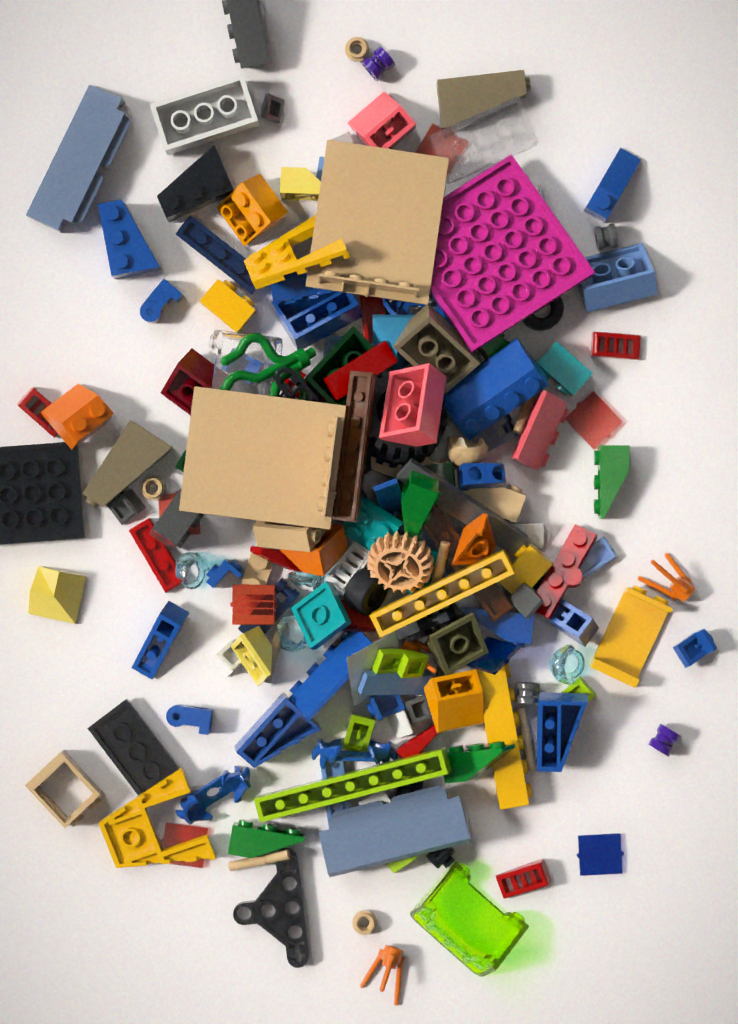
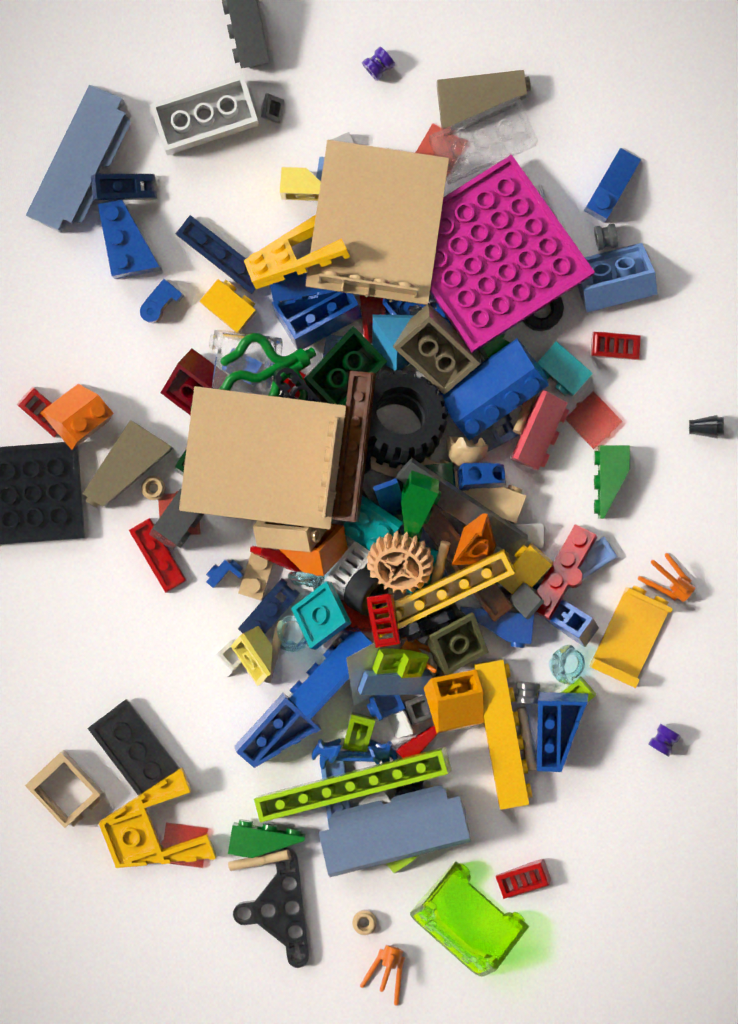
(56, 595): light yellow slope -> none
(123, 186): none -> dark blue plate
(126, 506): dark grey slope -> none
(160, 639): blue slope -> none
(184, 563): clear light blue piece -> none
(191, 715): blue leg -> none
(196, 187): black wedge -> none
(197, 802): blue piece -> none
(252, 209): light orange slope -> none
(253, 604): clear red piece -> none
(357, 41): tan plate -> none
(372, 361): red tile -> none
(373, 612): none -> red slope
(382, 123): coral slope -> none
(413, 405): coral slope -> none
(441, 857): black gear -> none
(473, 762): green slope -> none
(499, 655): clear blue piece -> none
(600, 854): clear blue piece -> none
(694, 647): blue bracket -> none
(708, 426): none -> black cone

